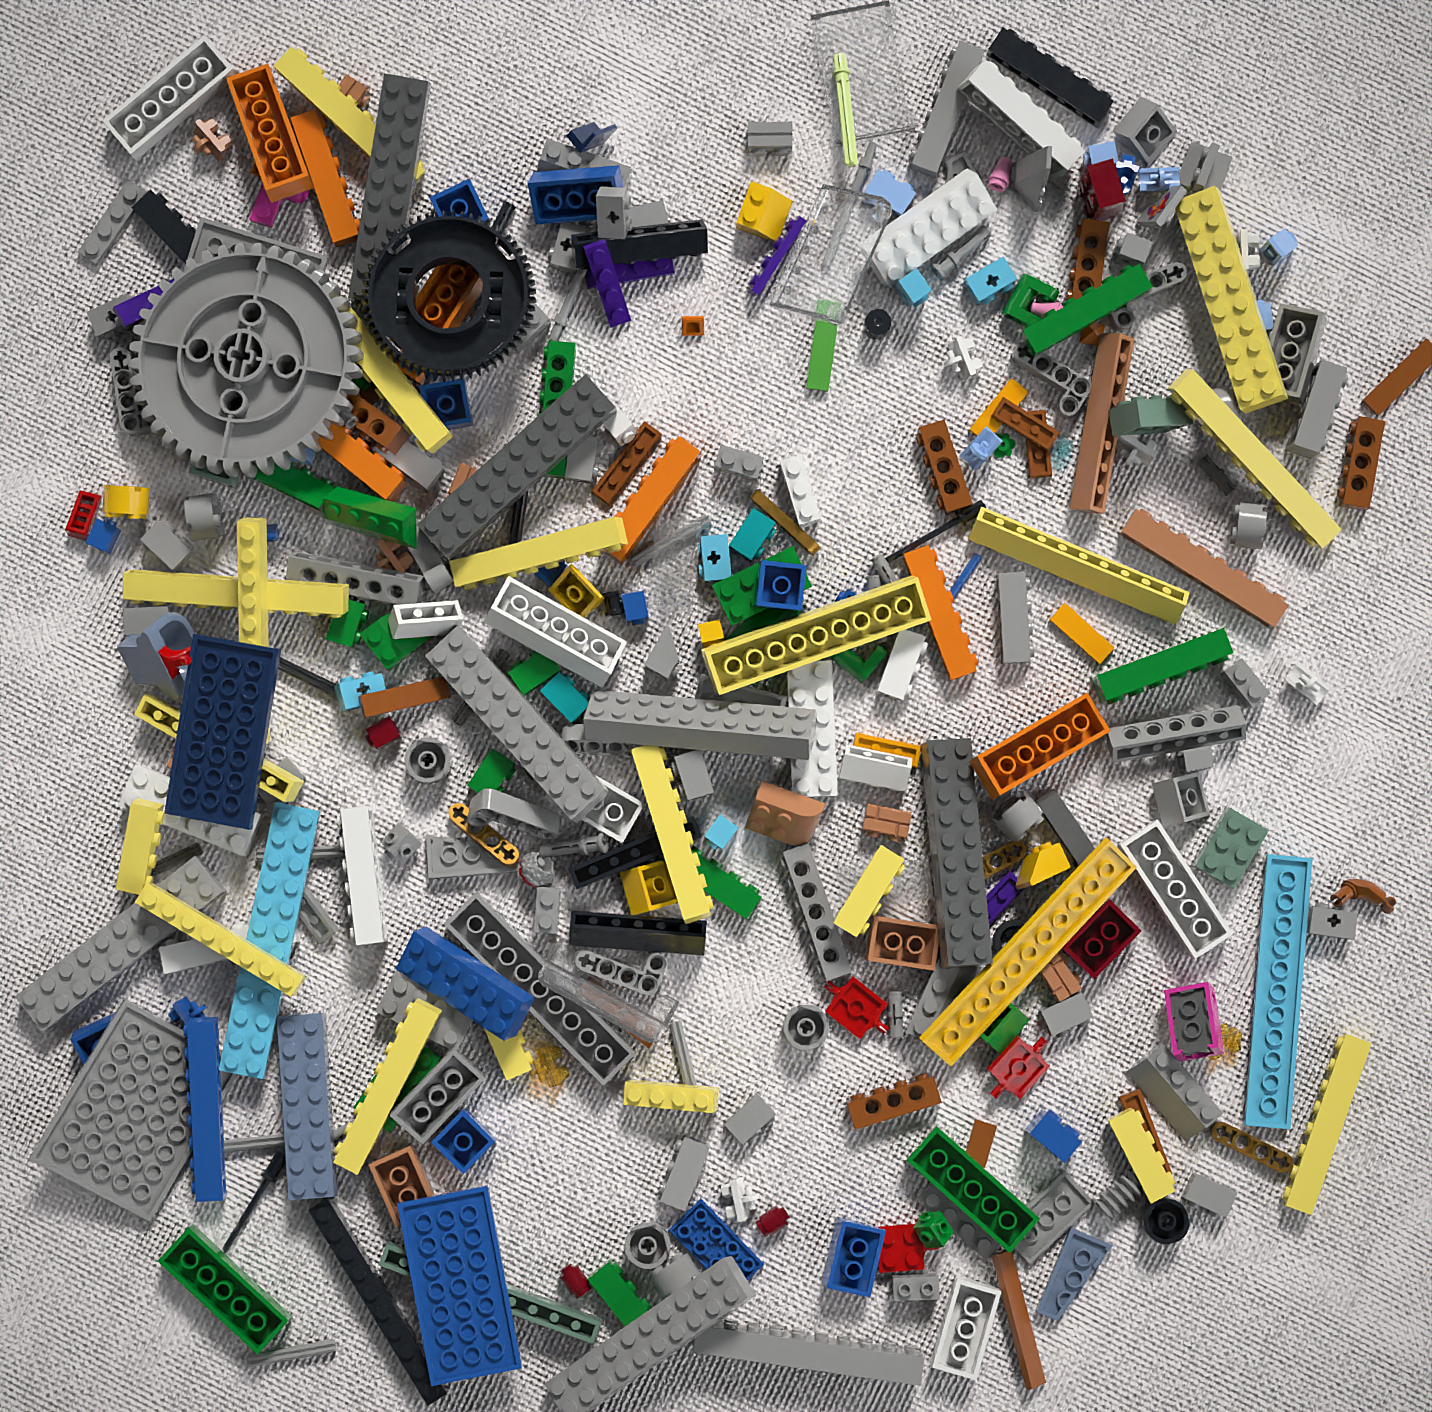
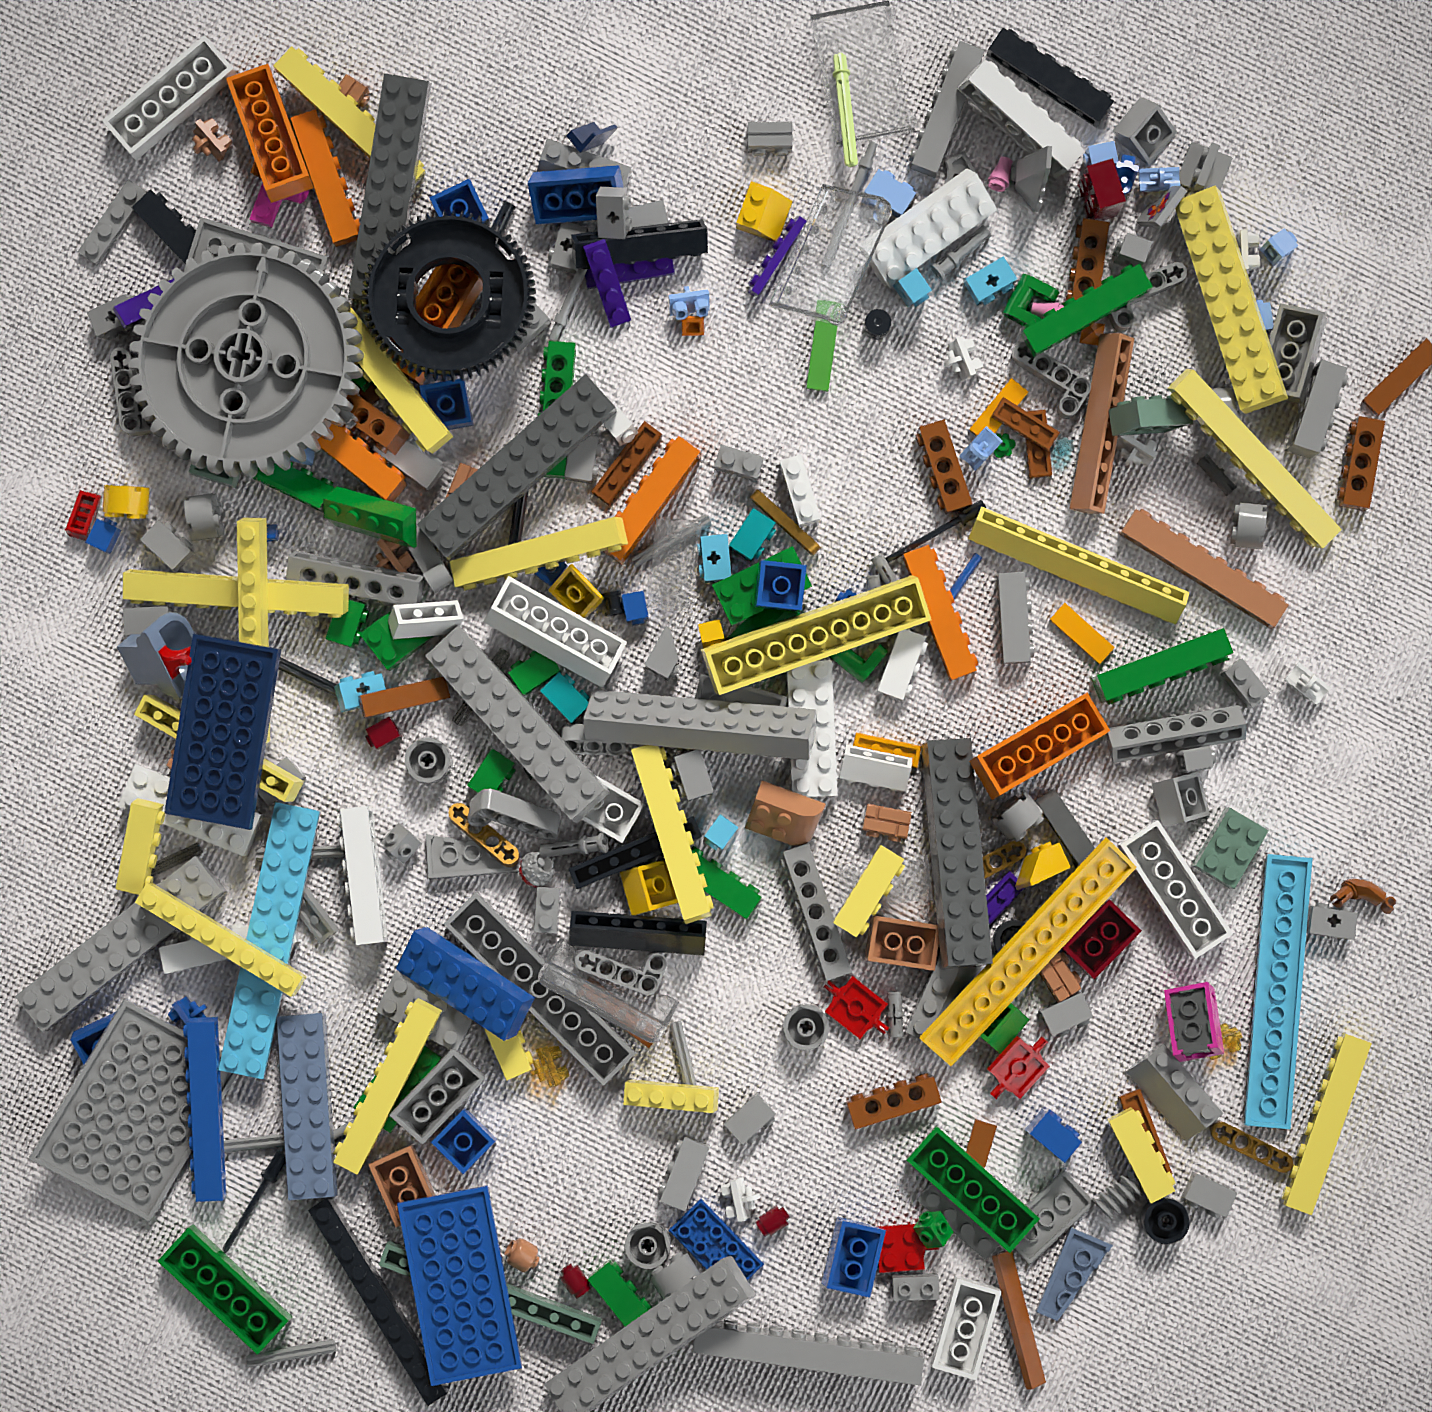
(522, 1255): none -> nougat head
(689, 302): none -> light blue hips

